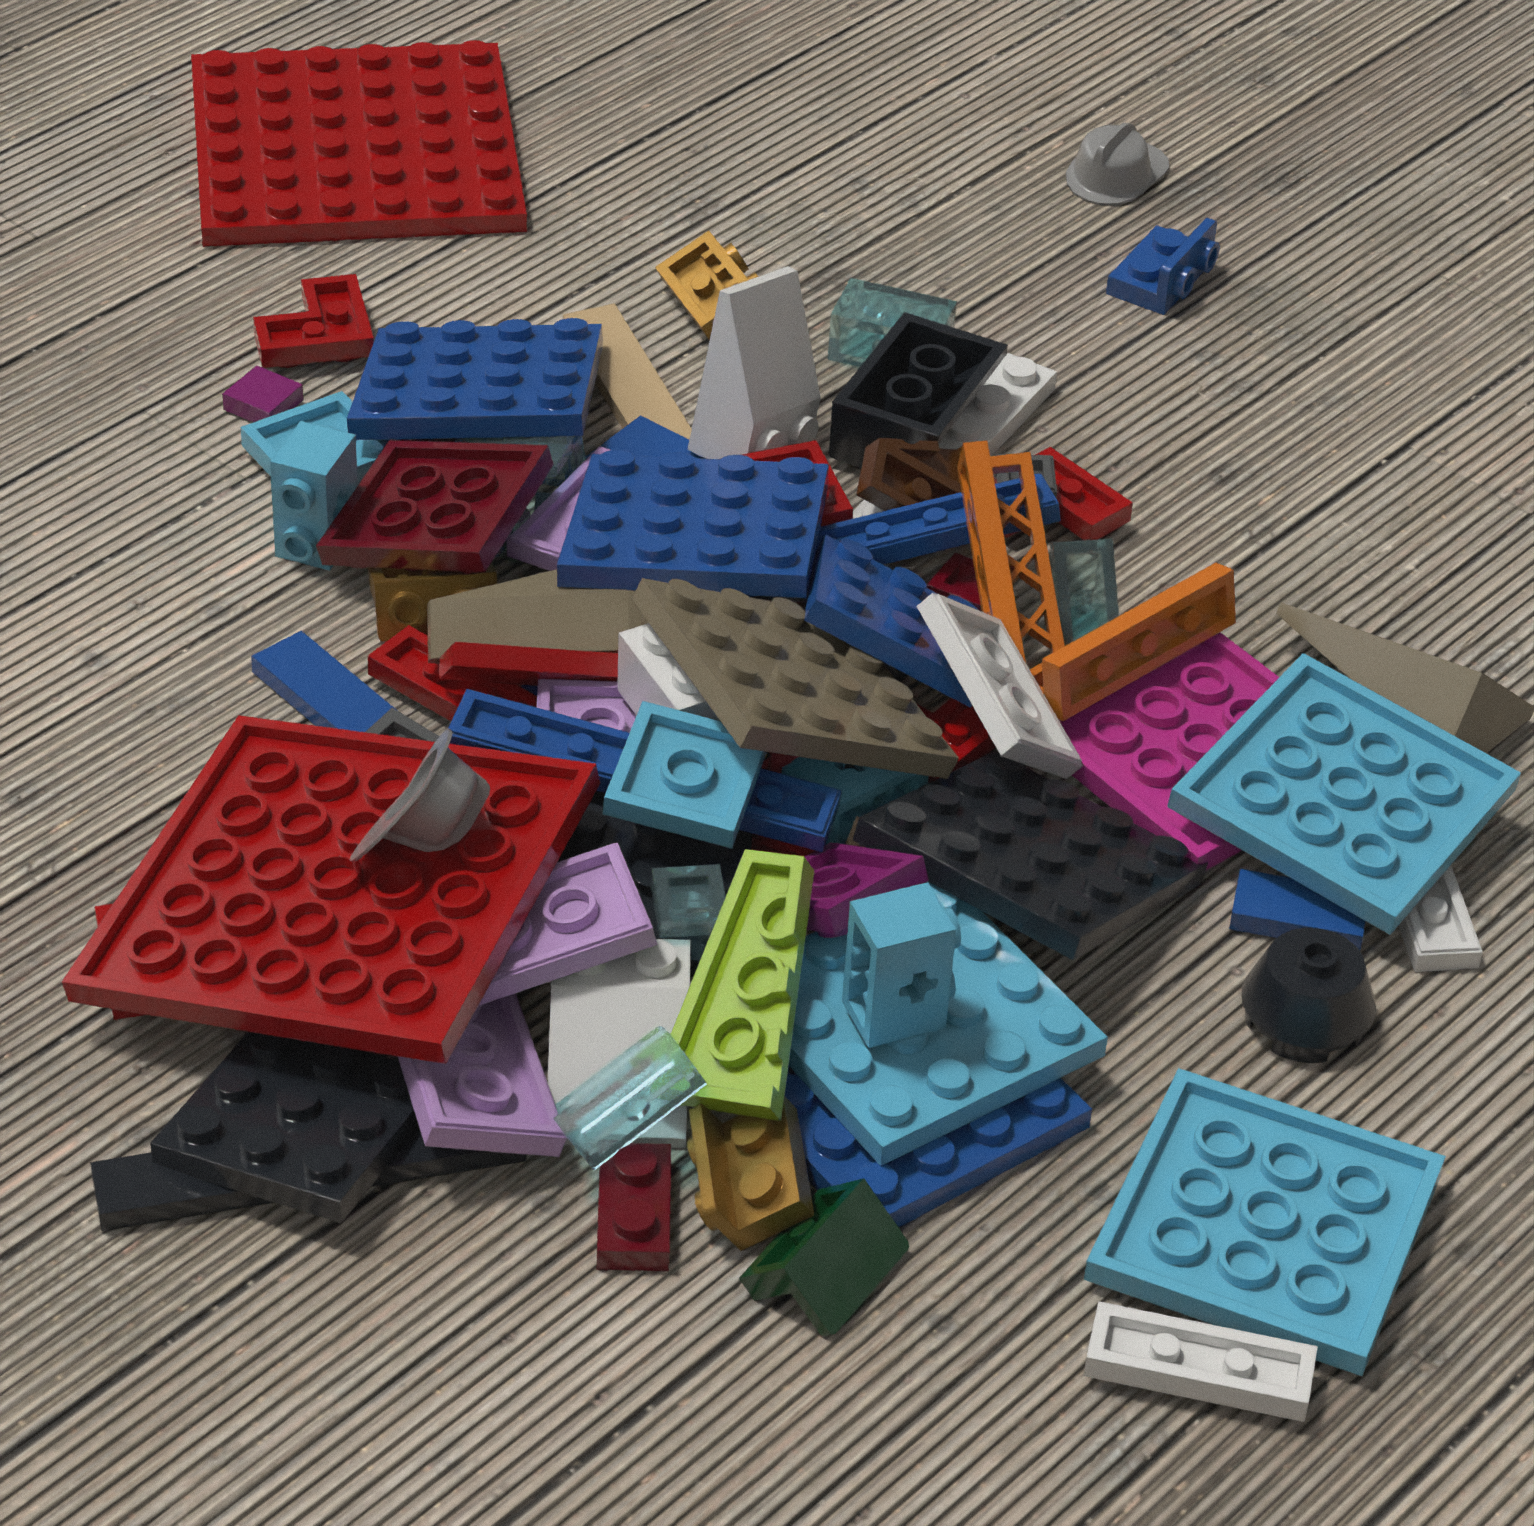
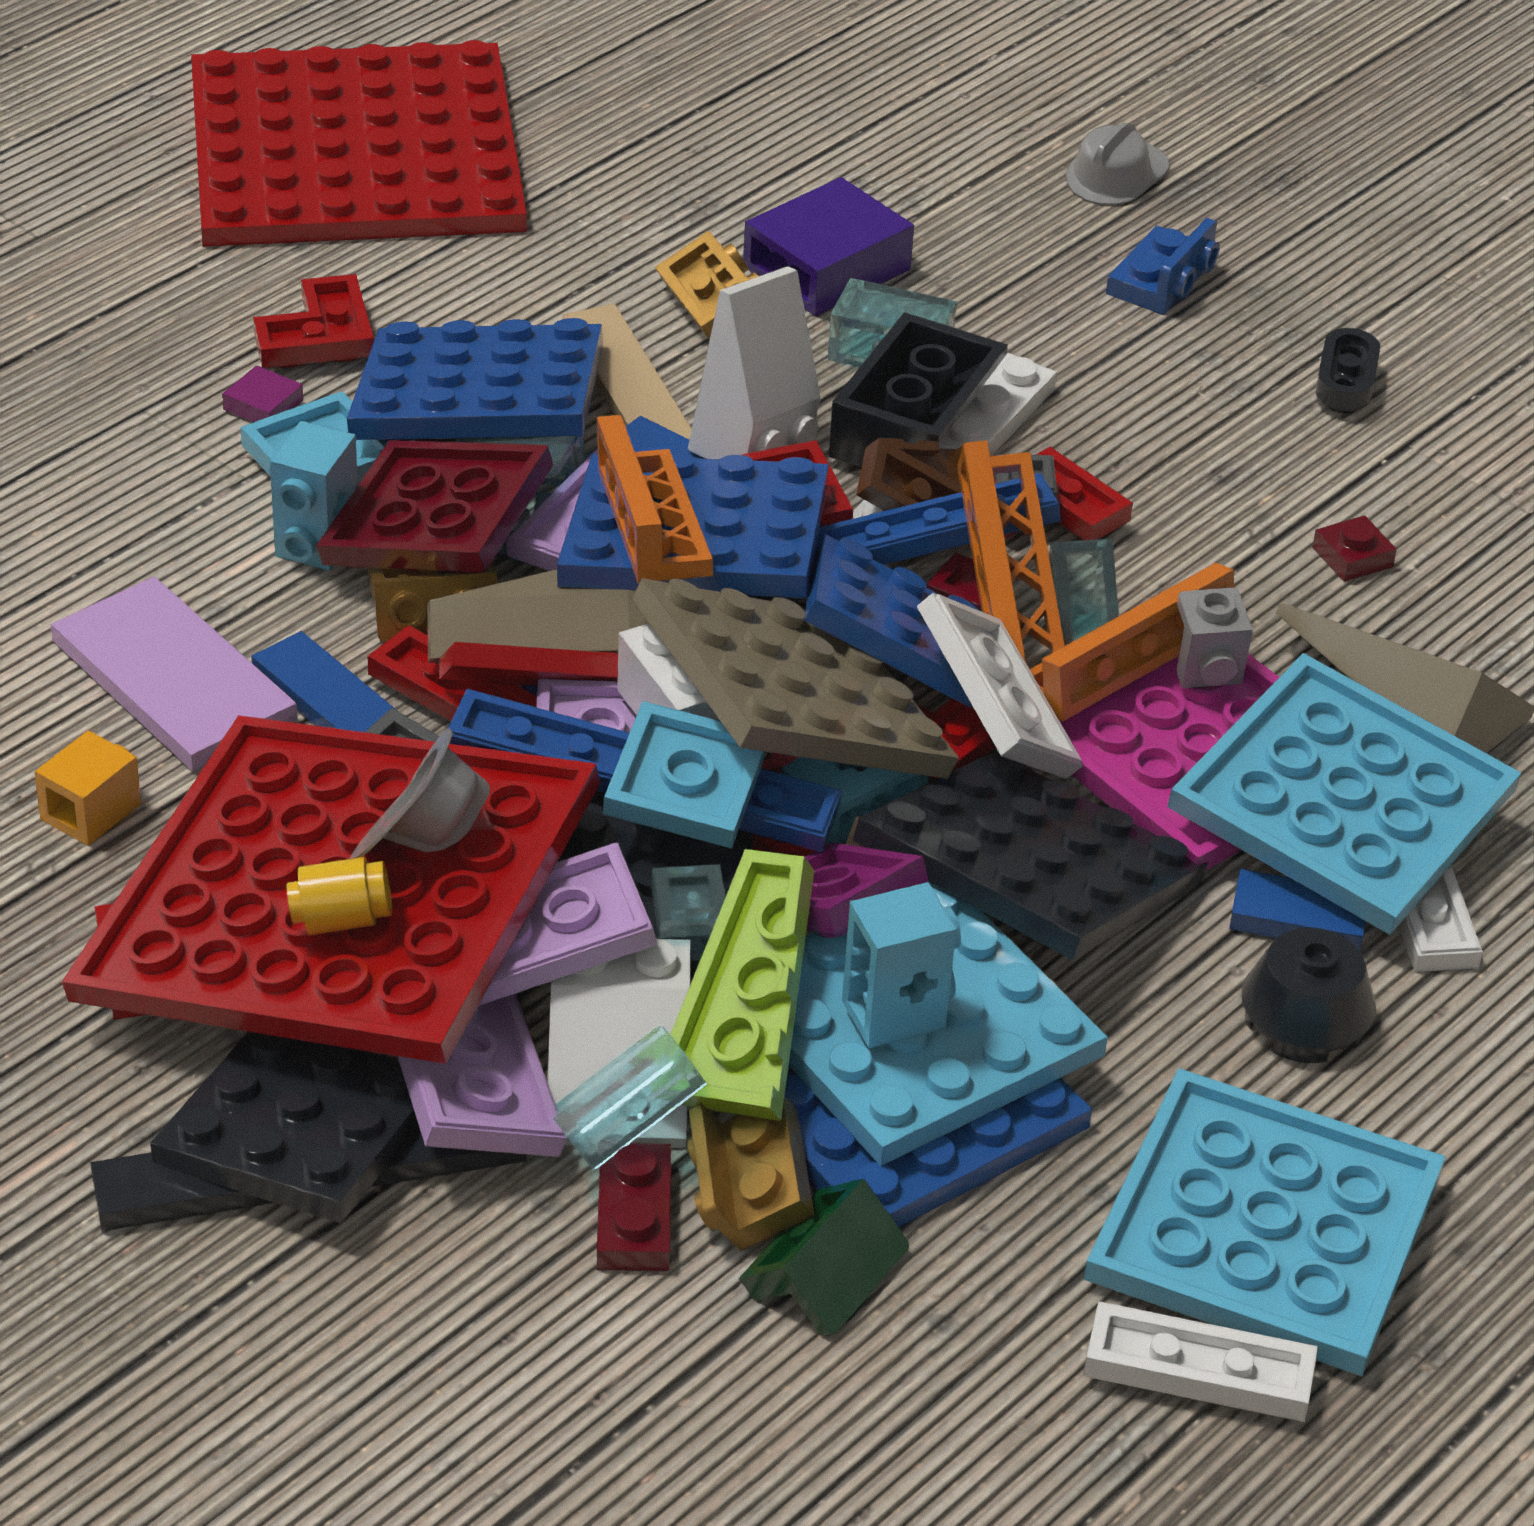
(88, 787): none -> light orange brick
(169, 669): none -> lavender tile
(340, 895): none -> yellow brick
(642, 518): none -> orange fence
(828, 240): none -> dark purple brick
(1213, 638): none -> light grey bracket
(1347, 370): none -> black plate
(1354, 548): none -> dark red plate

